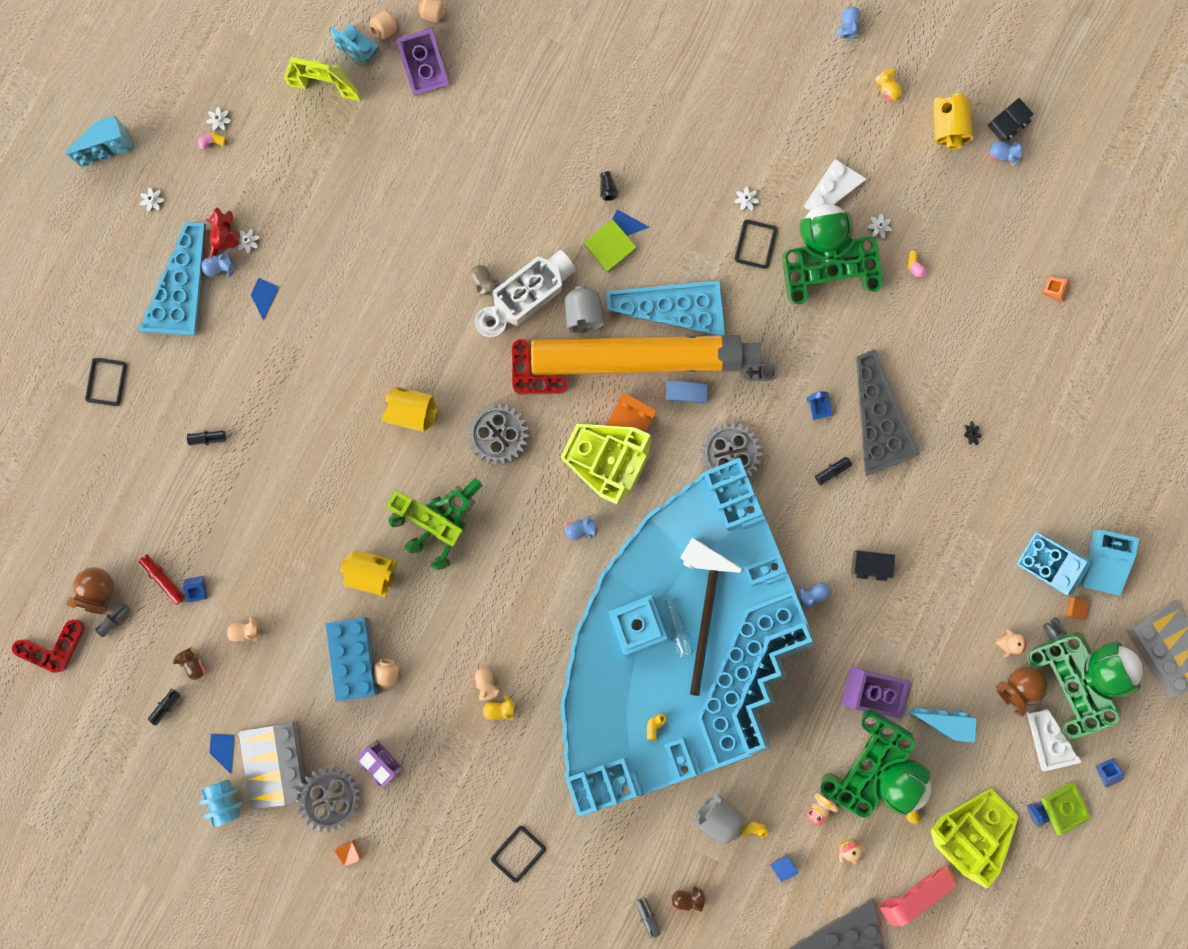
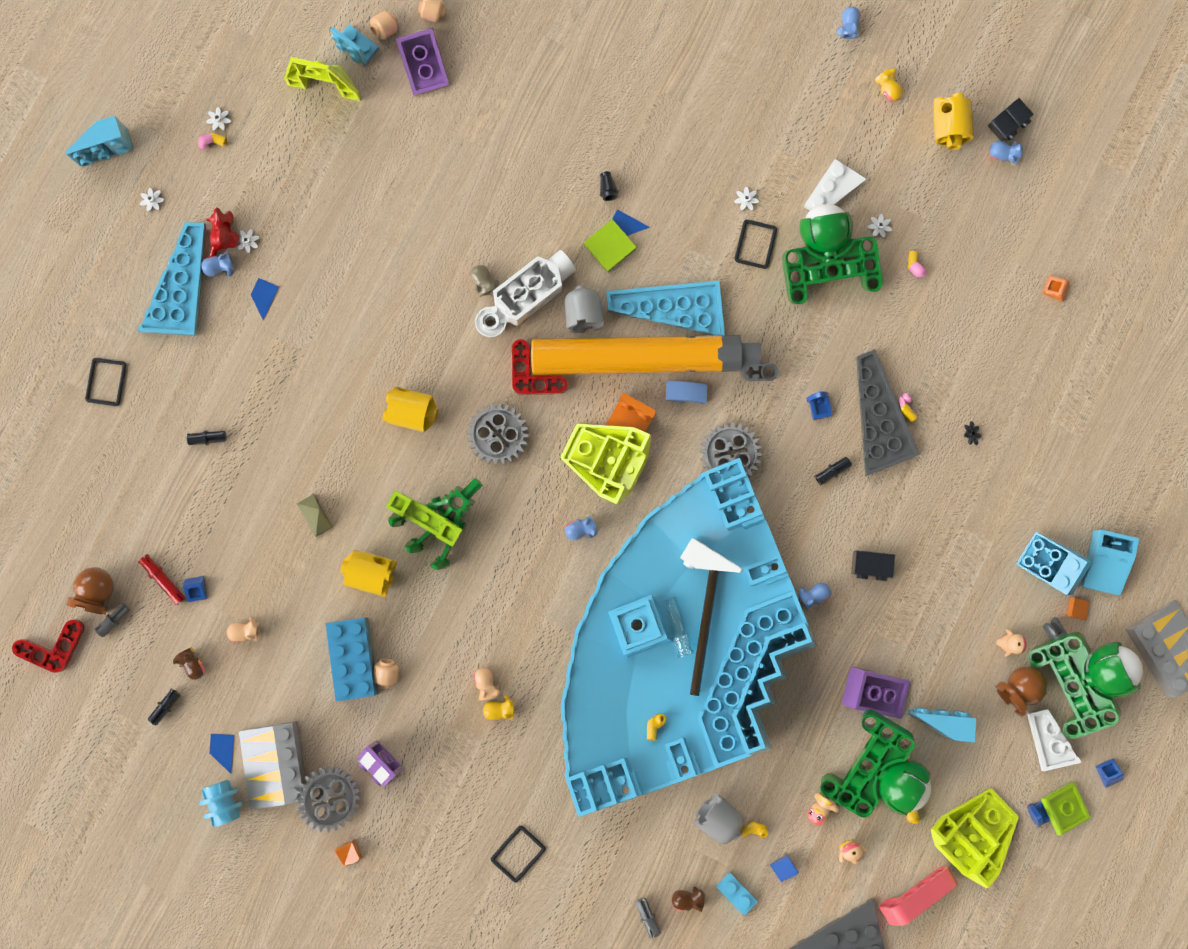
(314, 515): none -> olive slope
(737, 893): none -> medium azure plate
(905, 409): none -> arm

